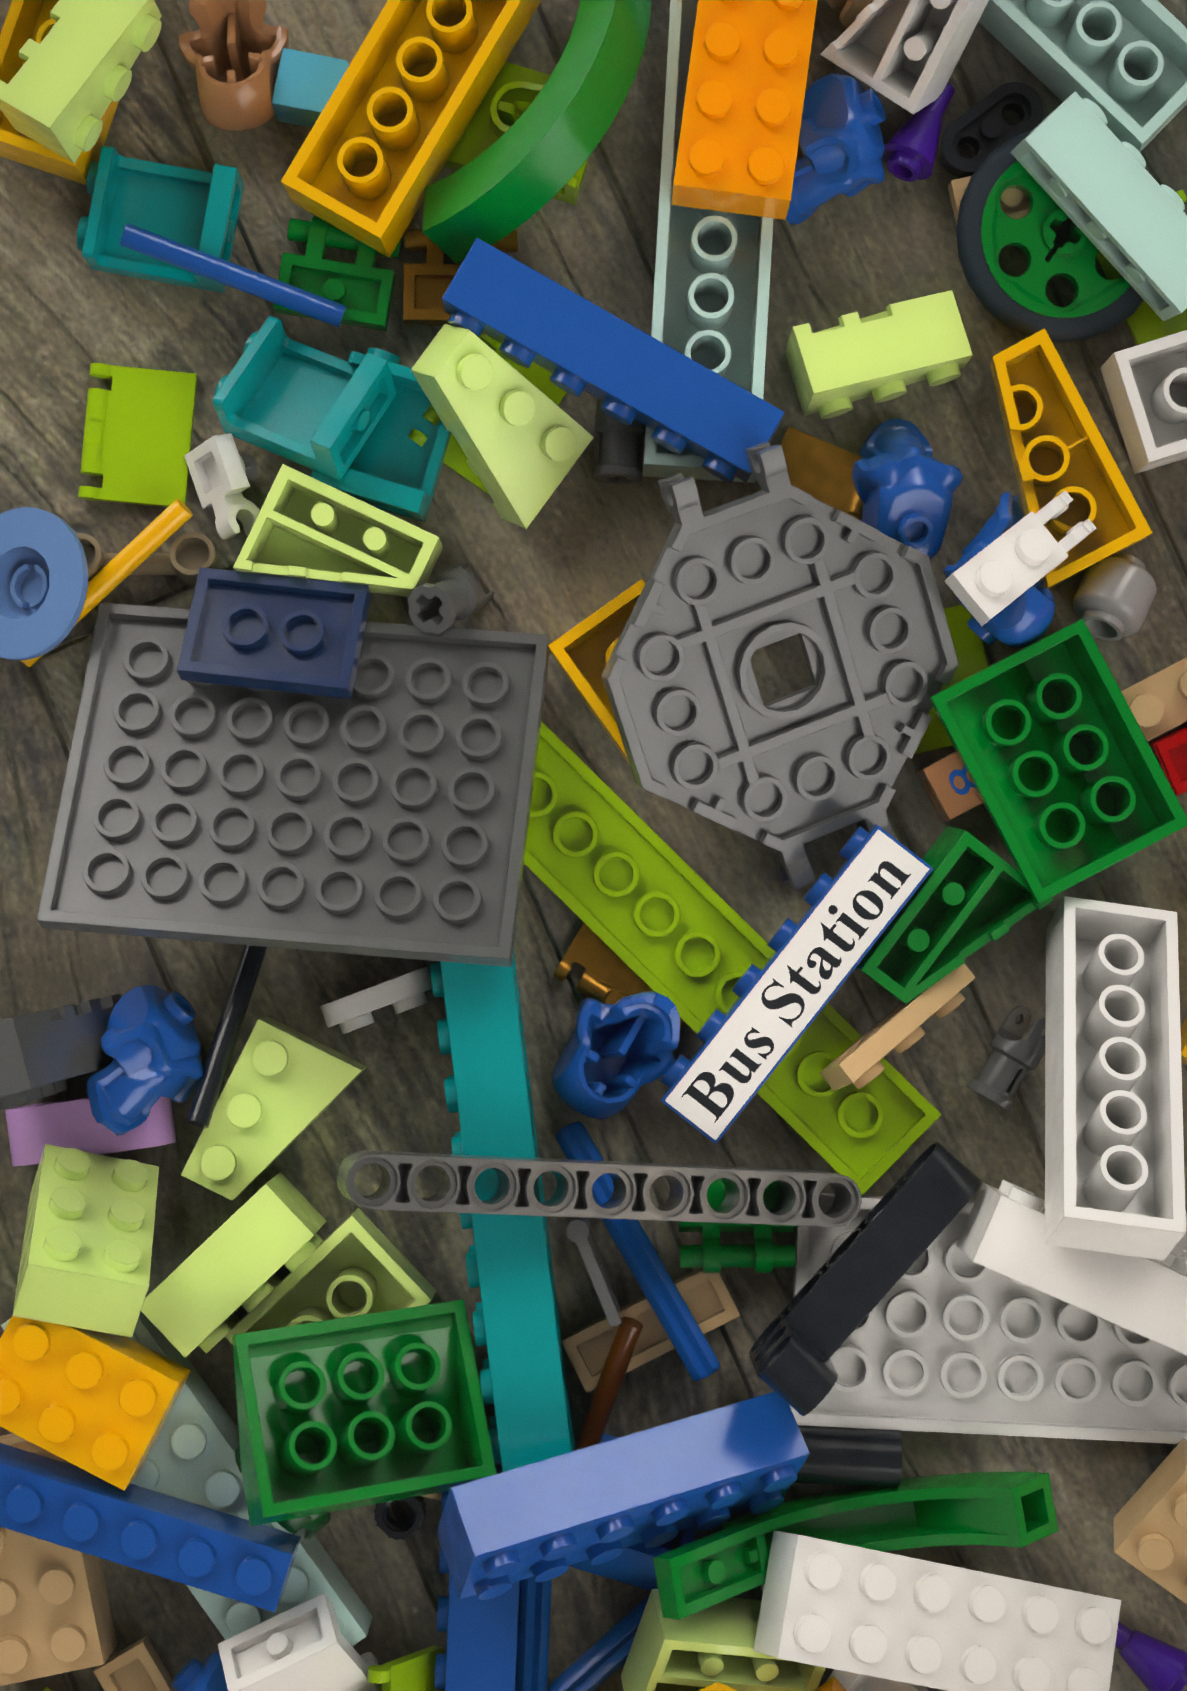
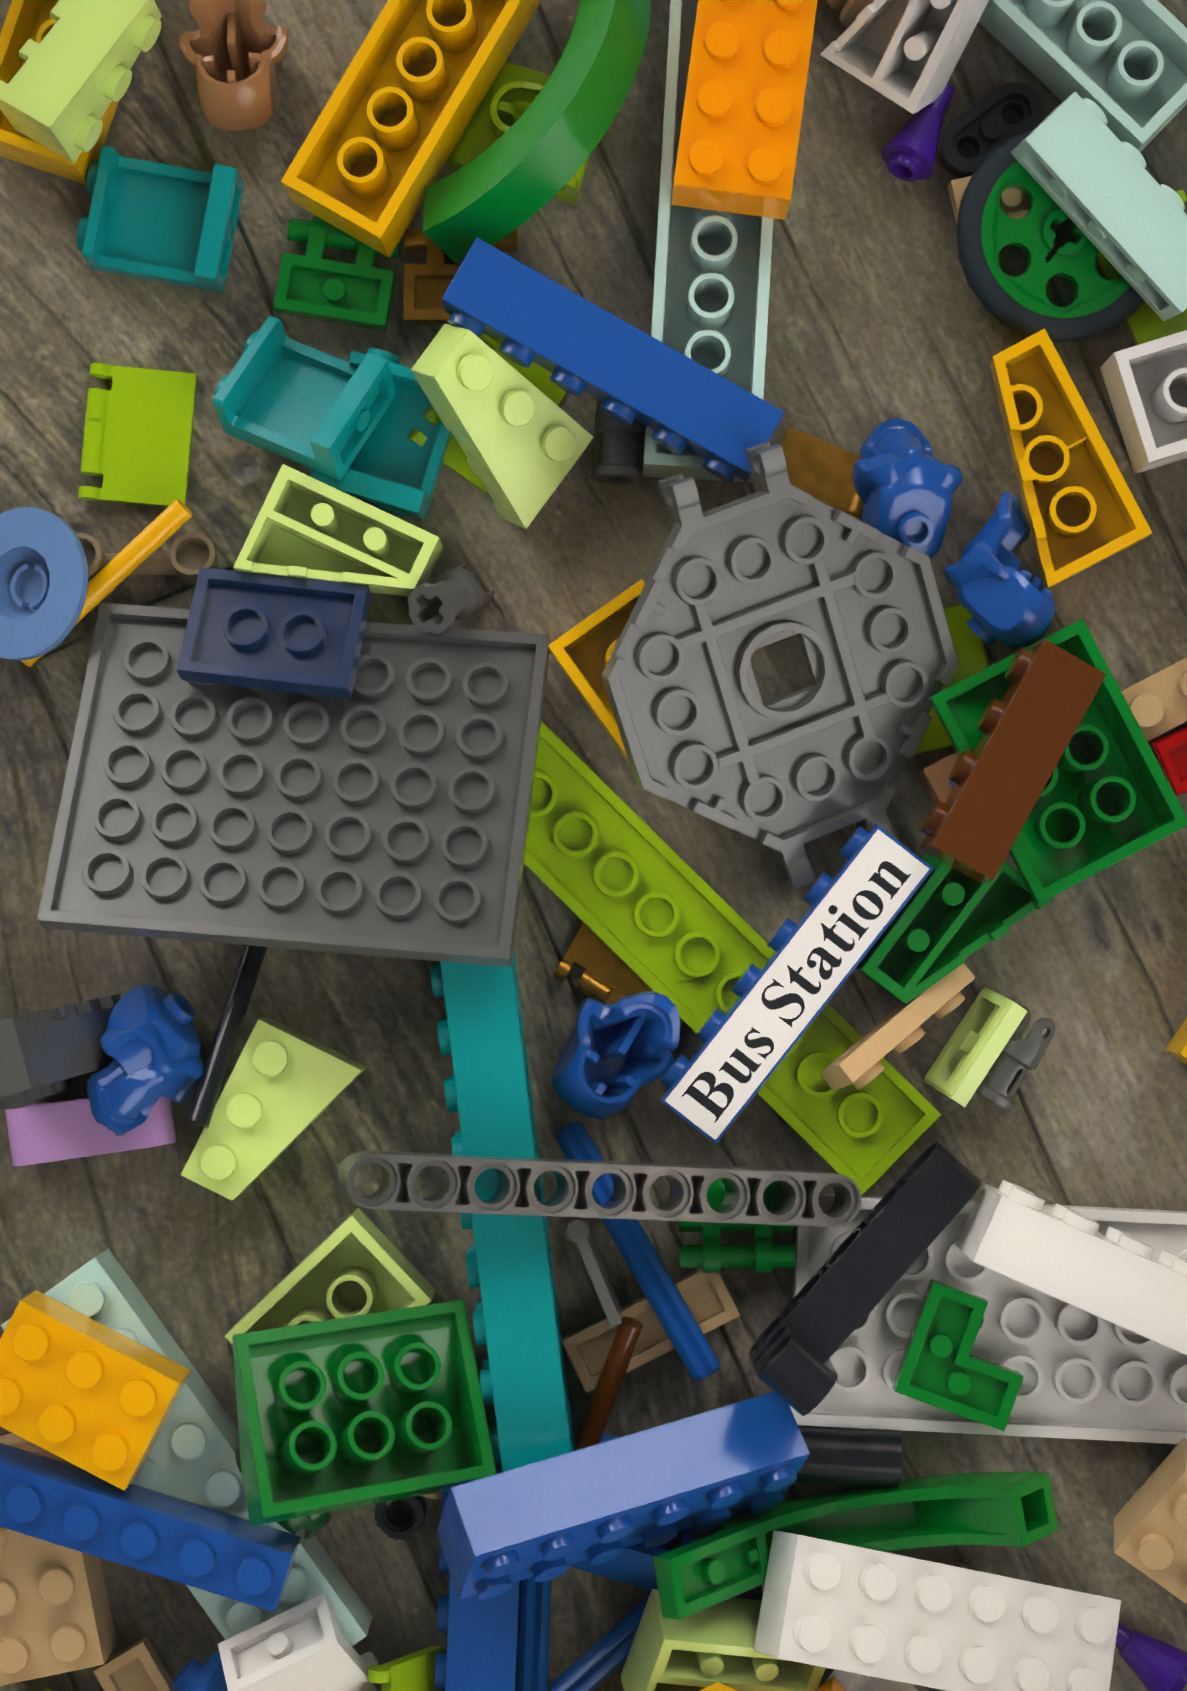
(87, 1241): yellowish green brick -> none
(219, 480): white plate -> none
(232, 275): blue bar -> none
(235, 1267): yellowish green brick -> none
(305, 85): medium azure panel -> none
(355, 1009): white plate -> none
(839, 144): blue head -> none
(877, 354): yellowish green wedge -> none
(940, 1365): none -> green plate
(975, 1046): none -> yellowish green tile
(1011, 761): none -> reddish brown brick
(1015, 561): white hinge -> none
(1113, 1080): white brick -> none
(1115, 597): light grey head -> none

